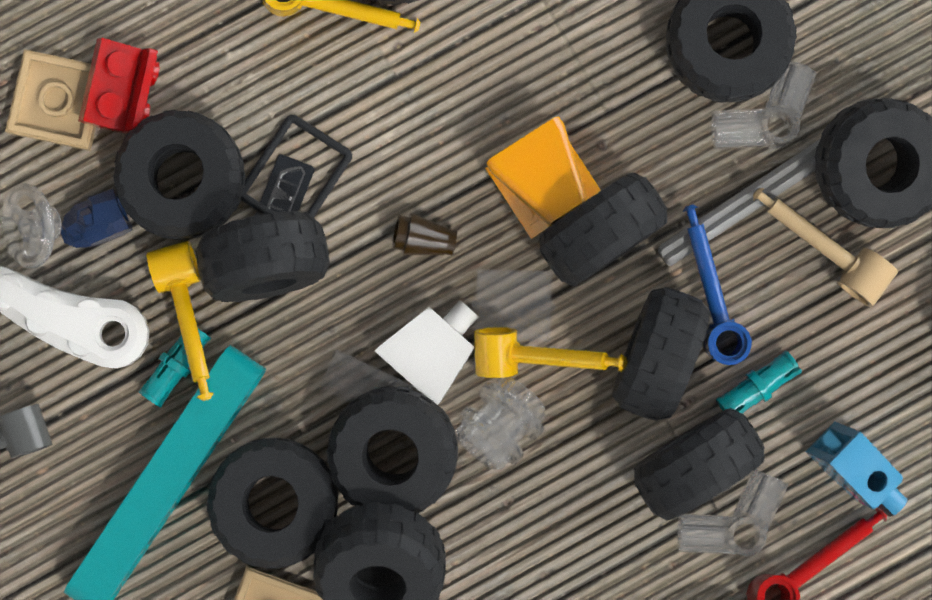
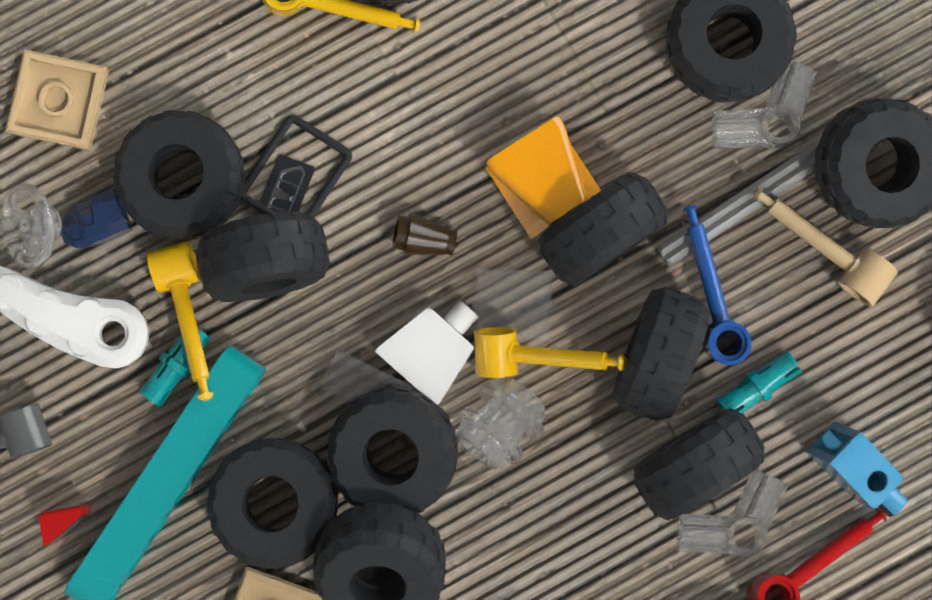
(59, 522): none -> red slope
(118, 86): red bracket -> none

